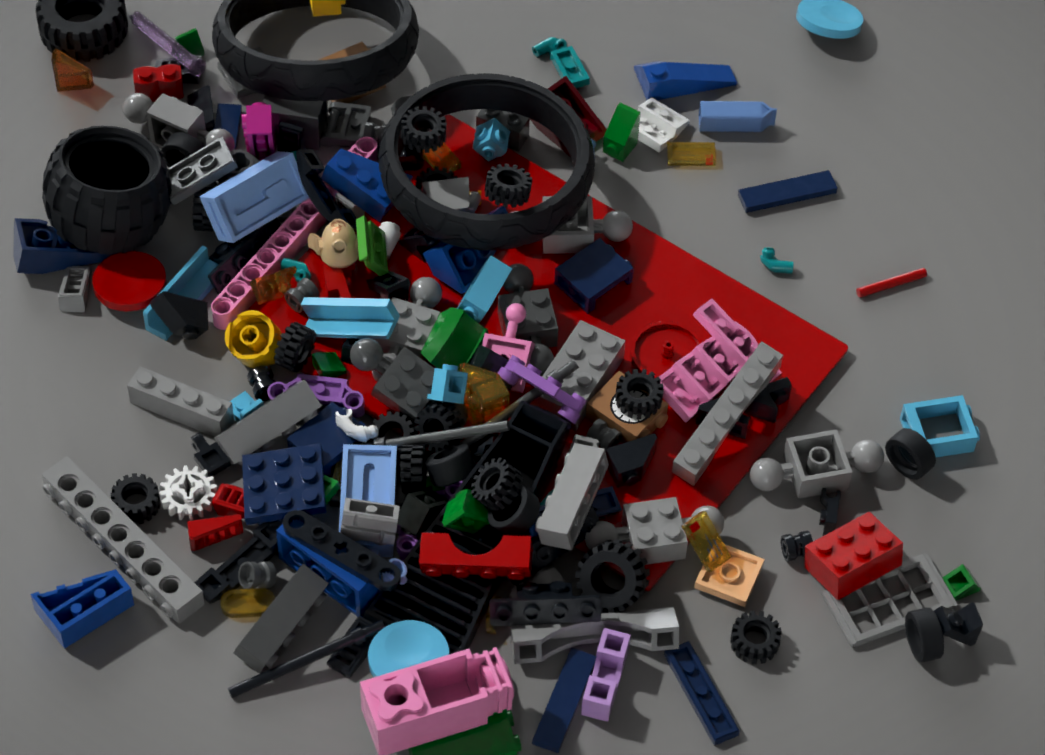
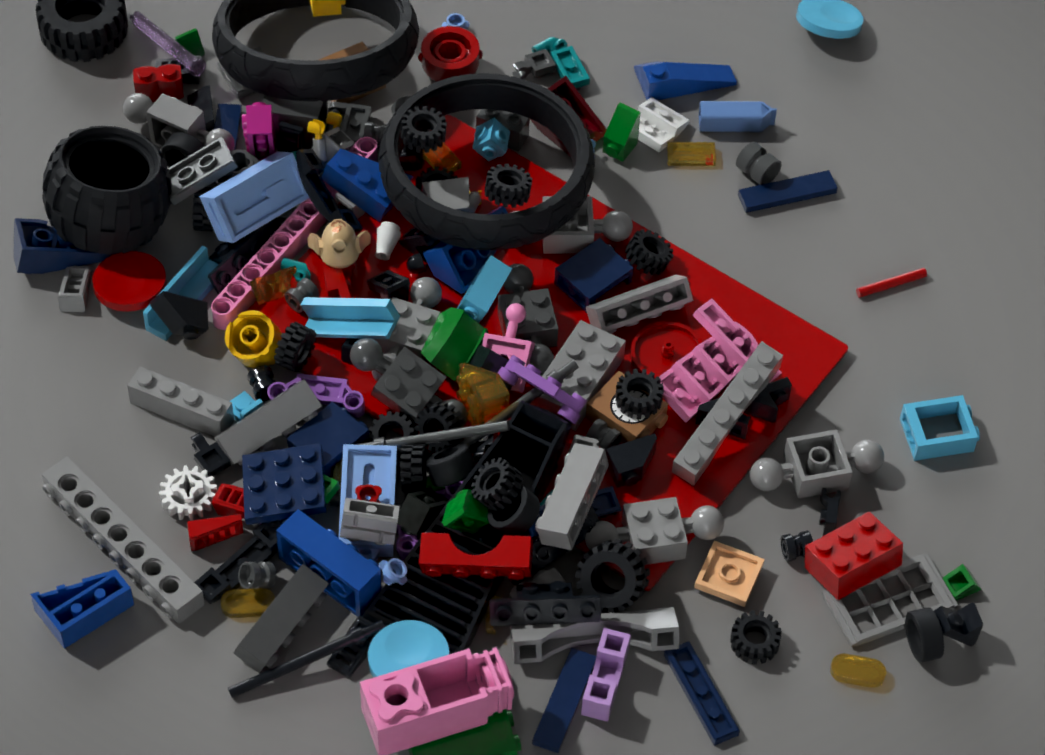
(70, 73): clear orange slope -> none
(137, 485): black tyre -> none
(328, 364): green slope -> none
(329, 143): none -> light grey torso
(358, 559): black piece -> none
(359, 433): white piece -> none
(368, 490): none -> red plate
(372, 246): bright green plate -> none
(415, 264): none -> black hinge
(448, 384): medium azure brick -> none
(449, 53): none -> red piece
(456, 20): none -> light blue plate
(535, 63): none -> dark grey plate
(640, 303): none -> light grey brick
(649, 252): none -> black tyre
(706, 541): clear yellow tile -> none
(760, 164): none -> dark grey wheel
(773, 263): teal arm -> none
(858, 670): none -> clear yellow tile
(910, 453): black tyre -> none

